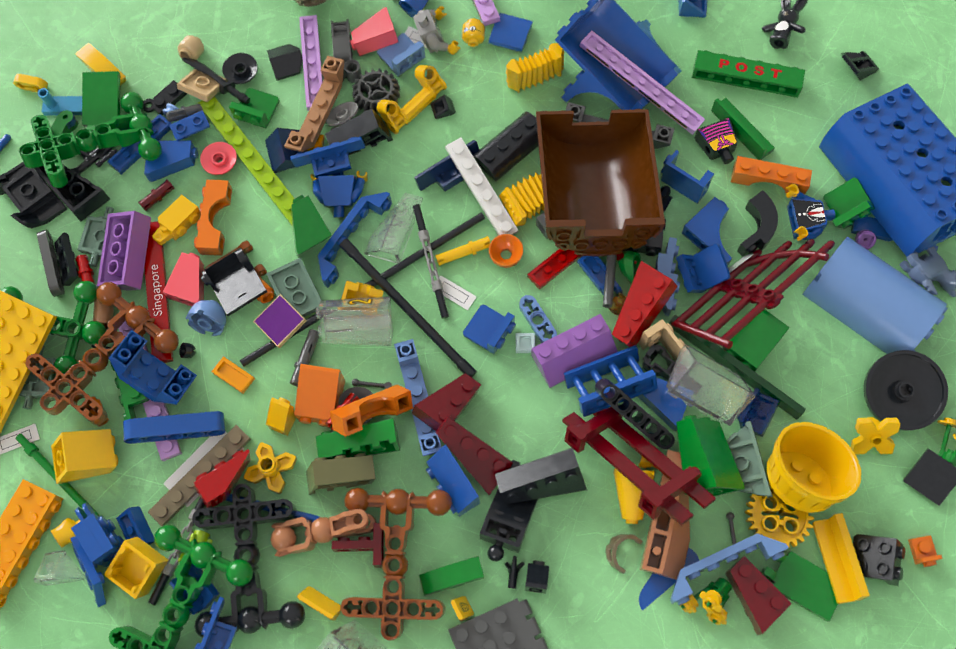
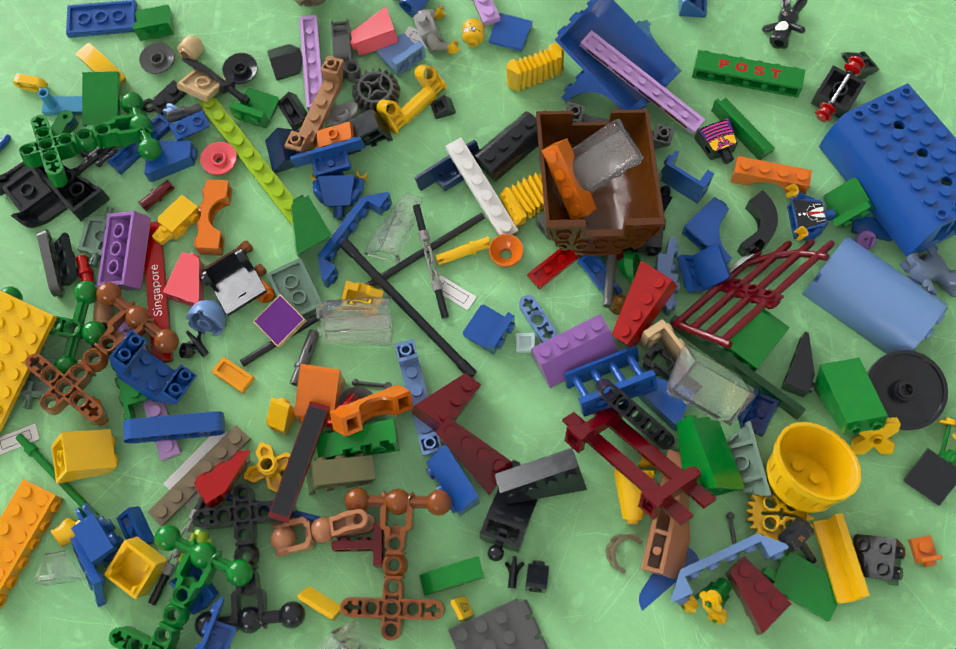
(101, 18): none -> blue tile
(152, 54): none -> dark grey dish
(153, 23): none -> green bracket
(196, 341): none -> black bar
(293, 110): none -> black slope
(299, 462): none -> black tile
(335, 134): none -> orange plate
(560, 162): none -> orange arch
(605, 156): none -> clear windscreen
(796, 536): none -> black piece
(801, 369): none -> black slope
(839, 90): none -> black brick
(850, 396): none -> green slope

